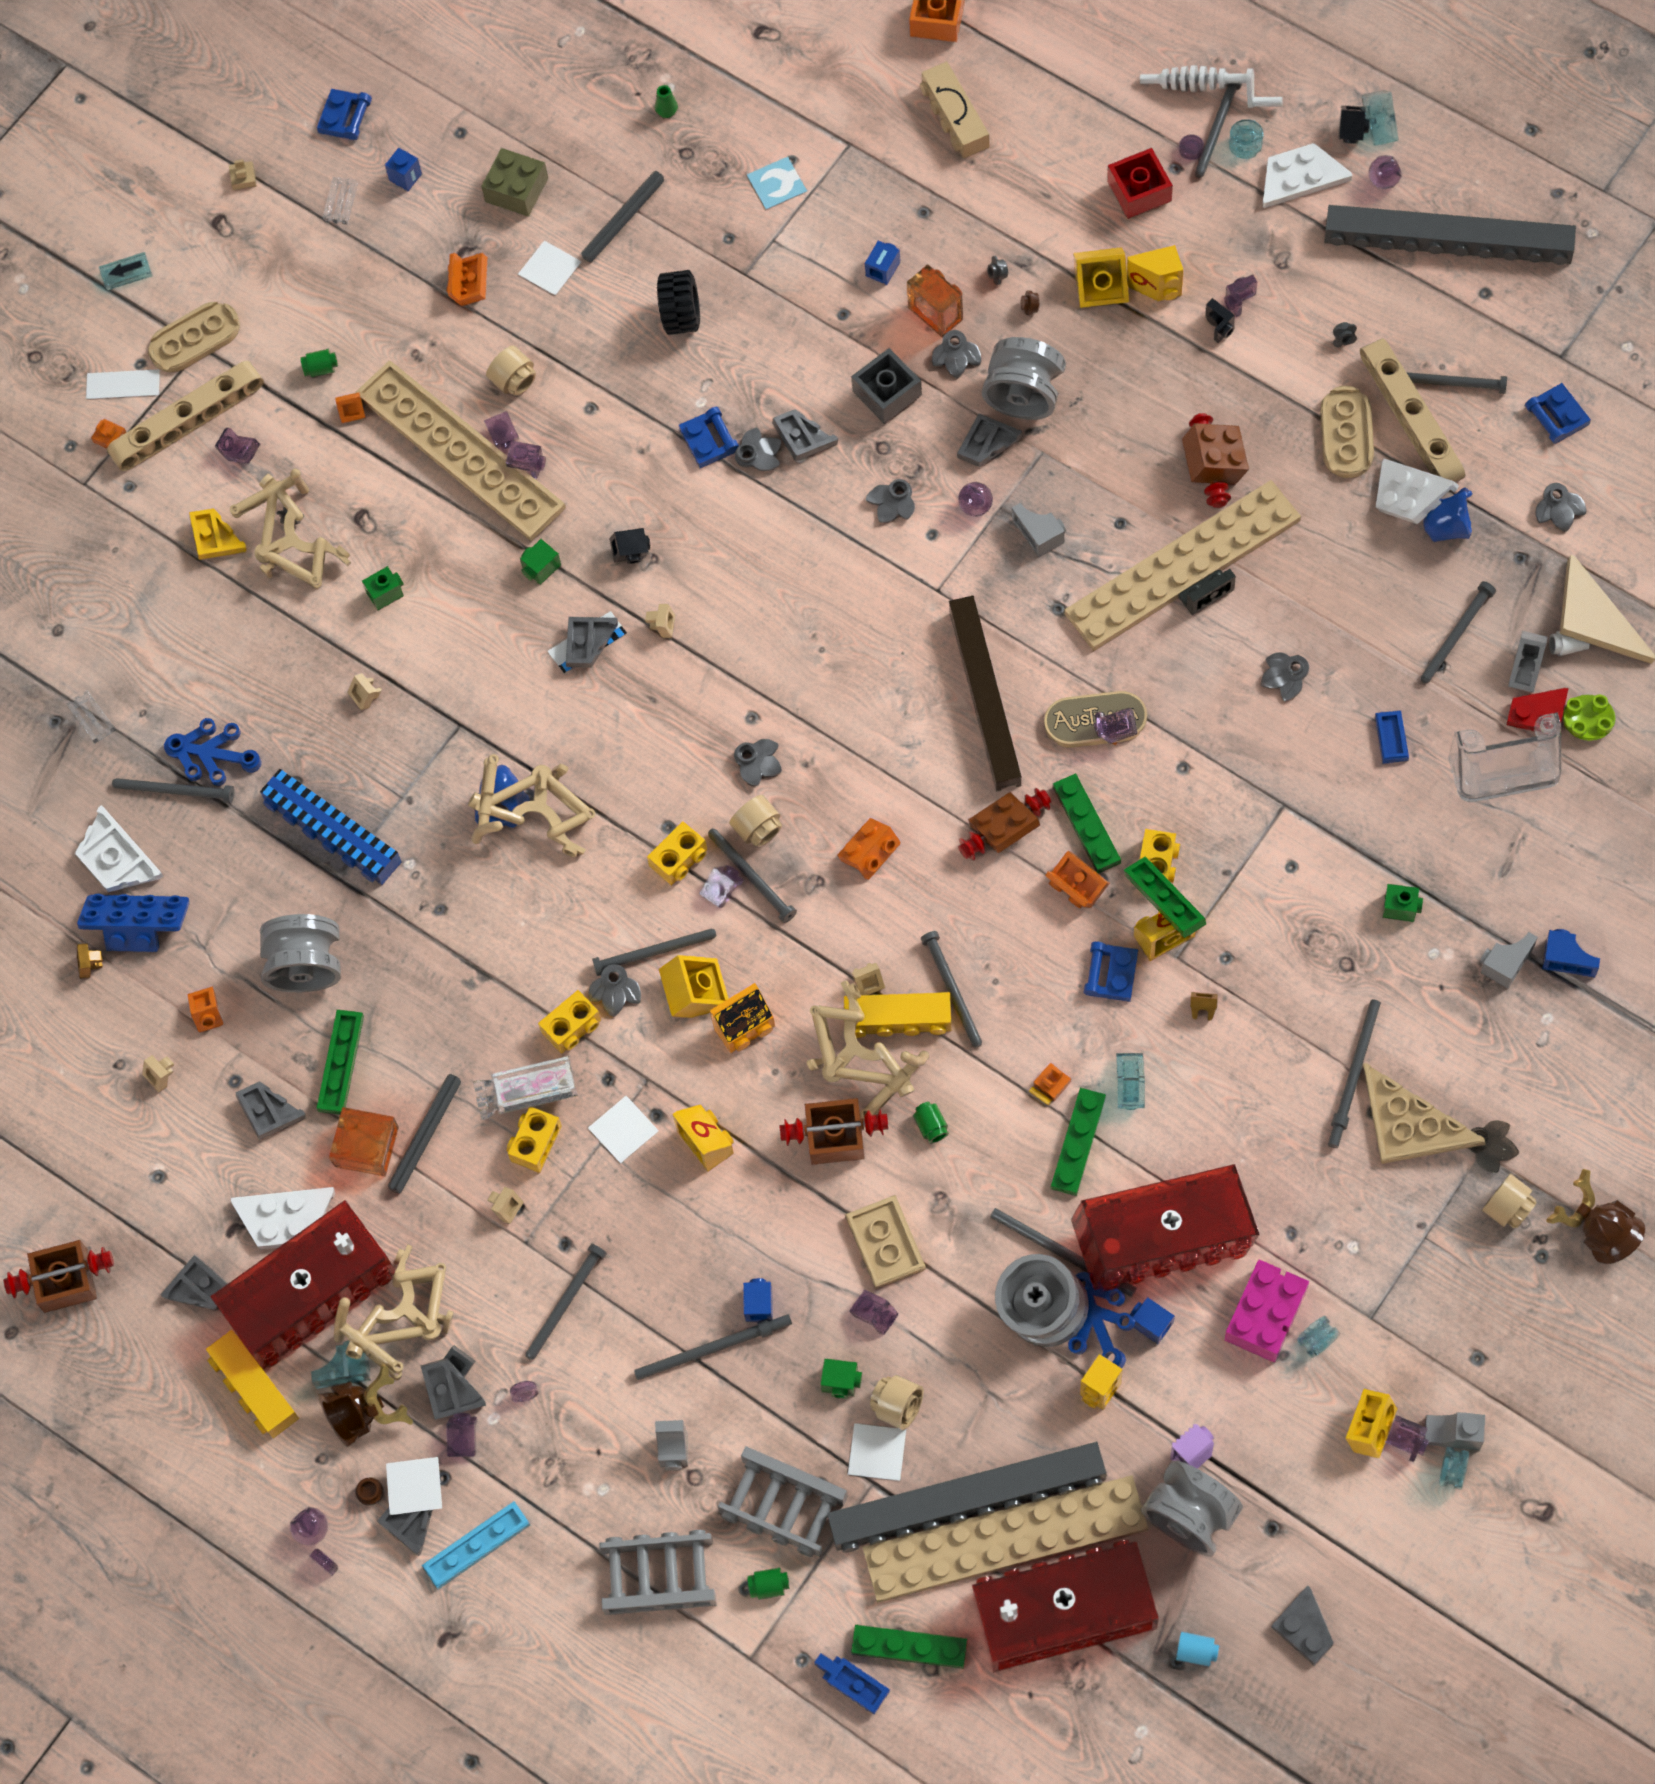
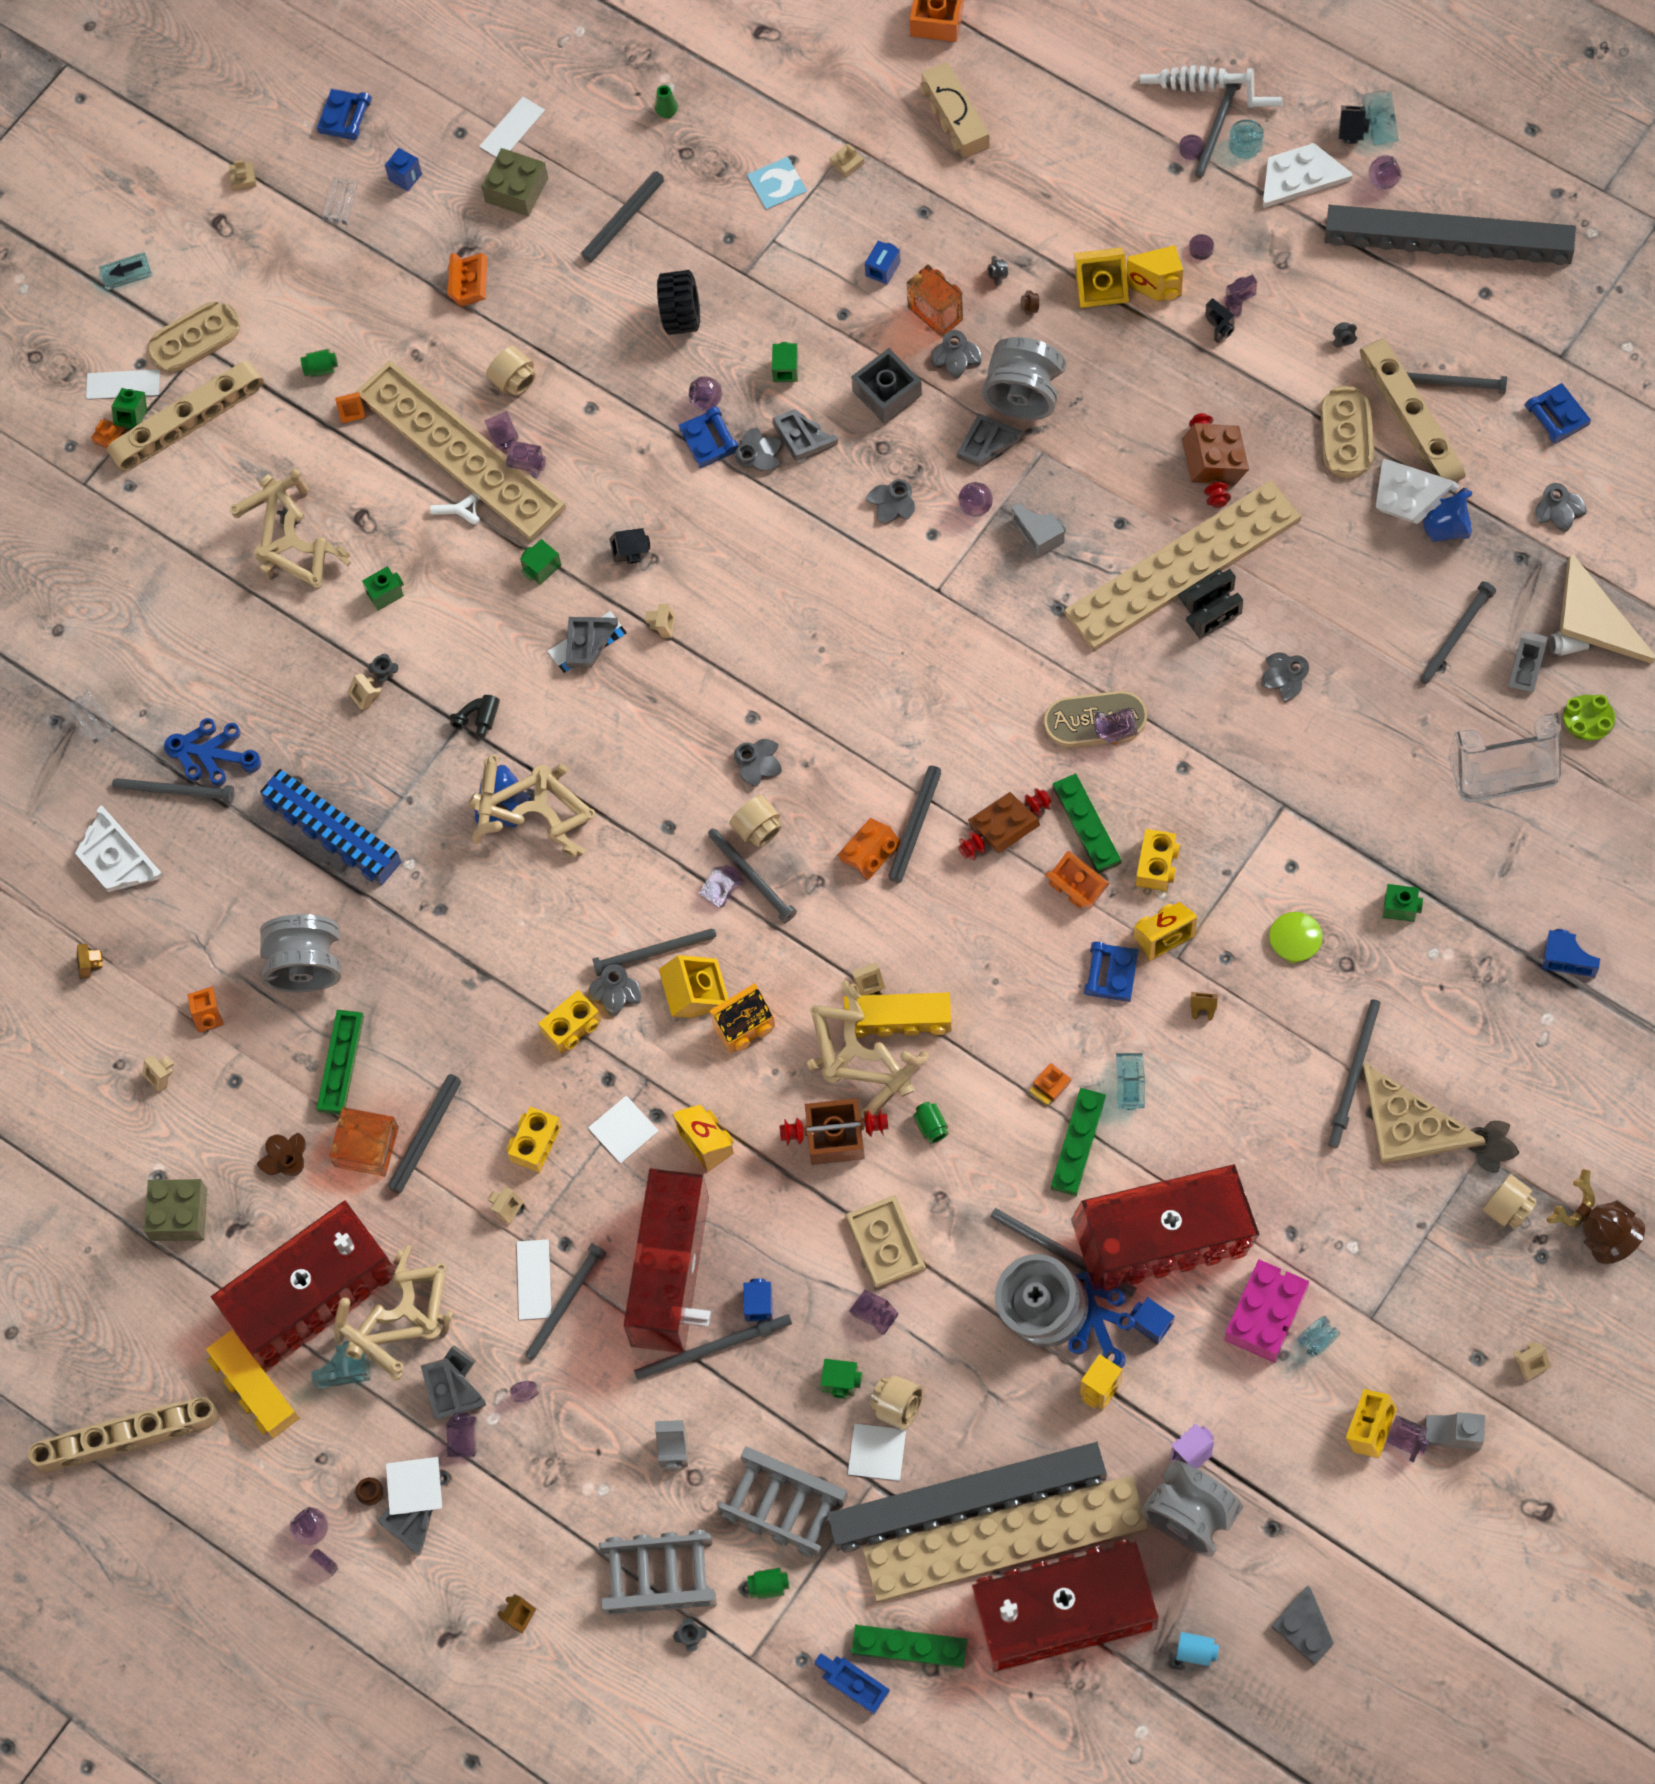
(60, 1275): dark orange brick -> none
(123, 1434): none -> tan beam
(129, 408): none -> green brick
(132, 921): blue bracket -> none
(175, 1210): none -> olive brick
(195, 1285): flat silver wing -> none
(213, 535): yellow wing -> none
(236, 447): clear purple bracket -> none
(267, 1110): flat silver wing -> none
(280, 1216): white wing -> none
(281, 1152): none -> reddish brown plate
(353, 1408): reddish brown helmet -> none
(380, 661): none -> dark grey plate
(459, 509): none -> white piece
(476, 1545): medium azure tile -> none
(487, 710): none -> pearl dark grey plant
(512, 127): none -> white sticker
(517, 1613): none -> pearl gold tile
(526, 1087): clear tile -> none
(533, 1279): none -> white sticker
(549, 267): white sticker -> none
(667, 1262): none -> clear red piece
(671, 850): yellow brick -> none
(682, 1634): none -> dark grey plate
(705, 393): none -> clear purple piece
(785, 362): none -> green brick
(846, 160): none -> tan tile
(914, 824): none -> dark grey axle
(931, 940): dark grey bar -> none
(984, 693): dark brown tile -> none
(1139, 183): red brick -> none
(1165, 897): green plate -> none
(1201, 246): none -> clear purple tile
(1215, 614): none -> pearl dark grey bracket
(1295, 936): none -> lime dish
(1391, 737): blue tile -> none
(1454, 1468): clear light blue wheel -> none
(1505, 961): light grey arch -> none
(1528, 708): red wing -> none
(1533, 1360): none -> tan tile

